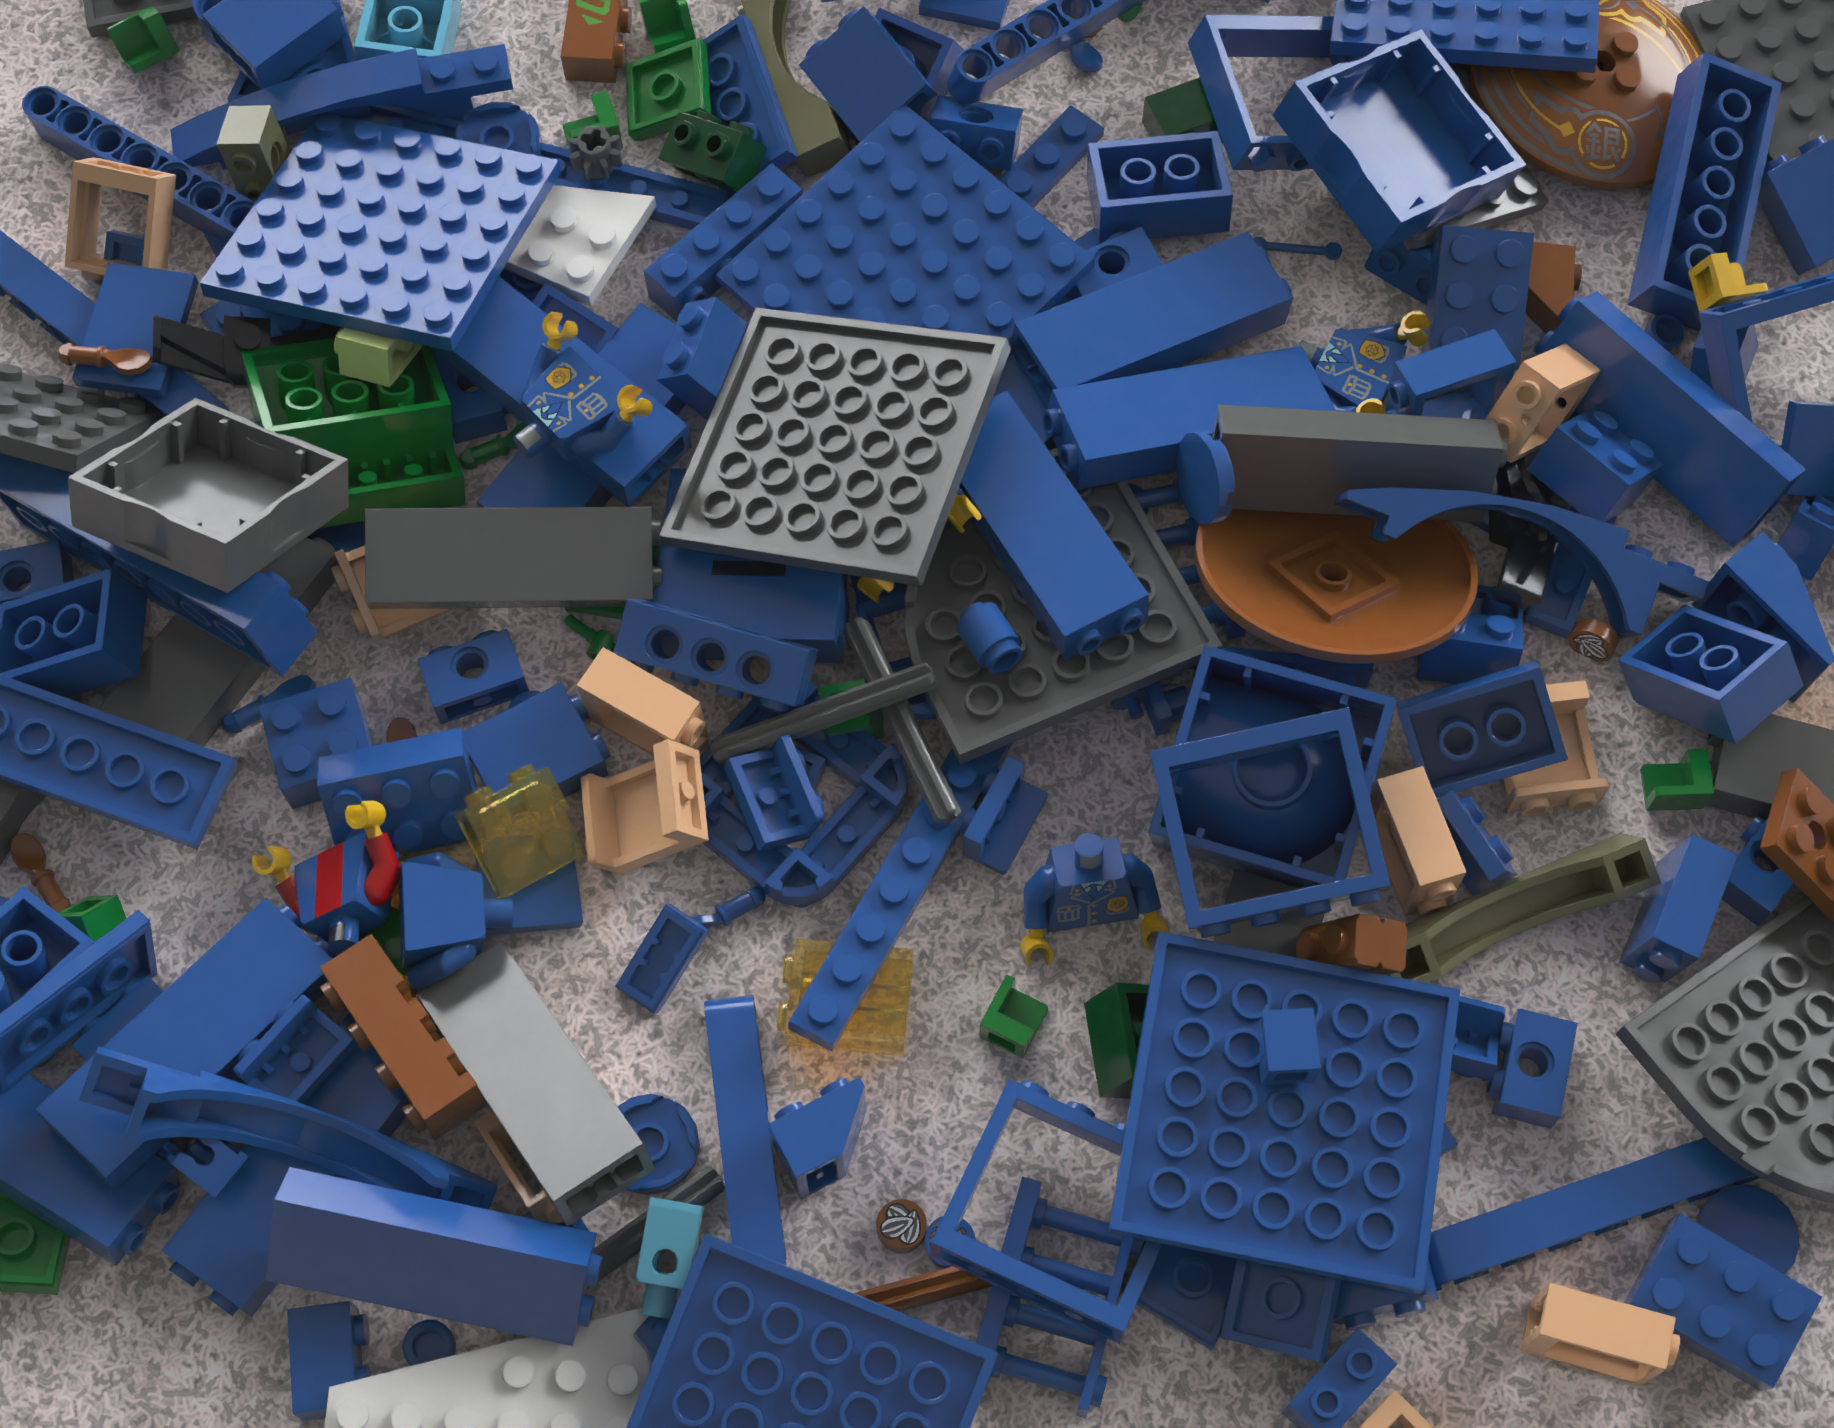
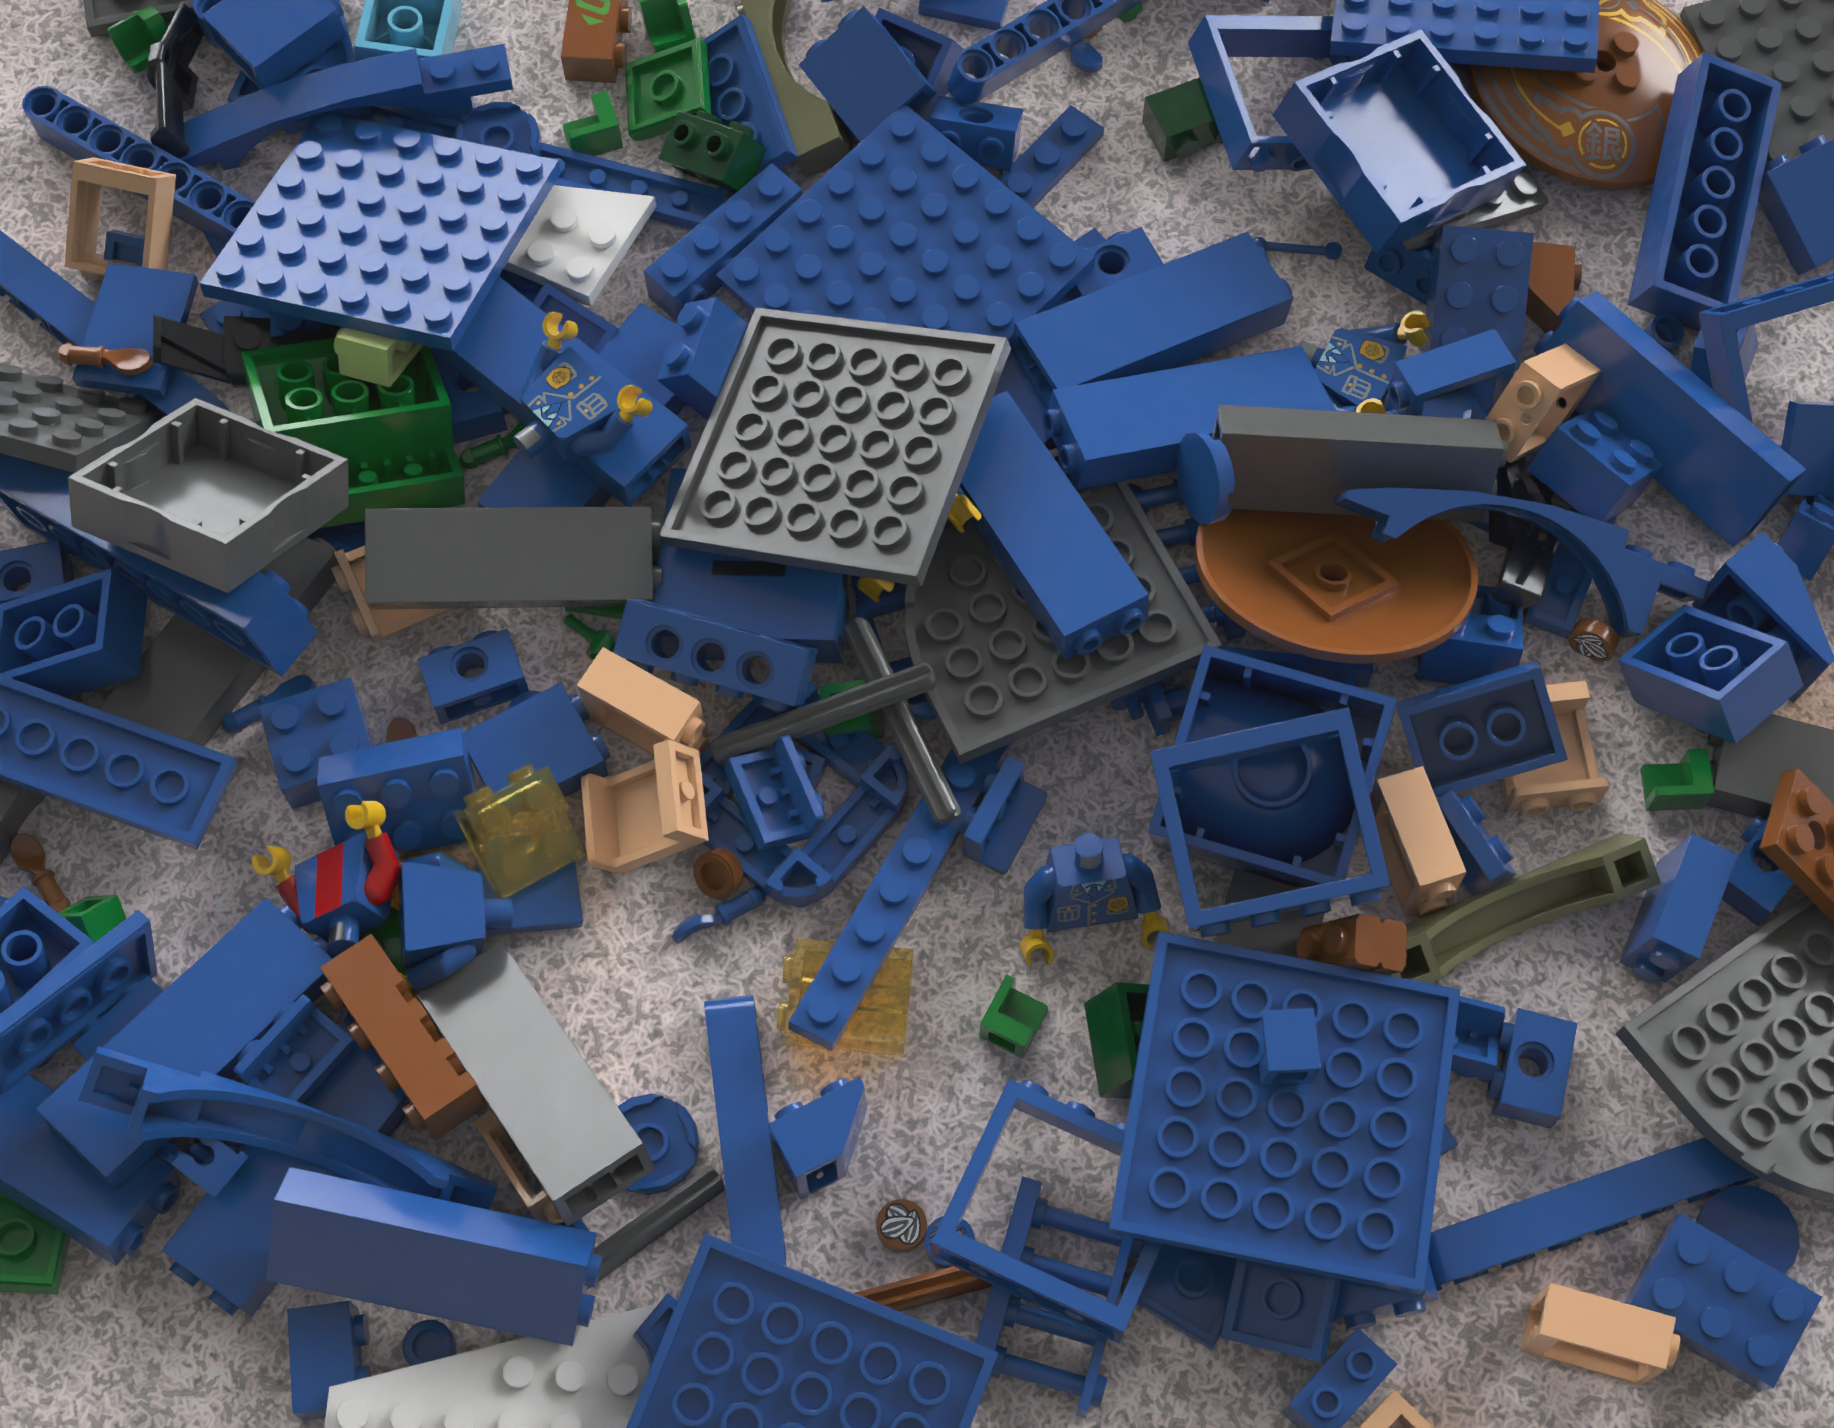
(174, 80): none -> black plate
(252, 147): olive brick -> none
(595, 152): dark grey gear -> none
(662, 958): blue plate -> none
(671, 1227): medium azure torso -> none
(718, 873): none -> dark orange tile
(989, 637): blue brick -> none
(1161, 185): blue brick -> none
(1720, 282): yellow panel -> none

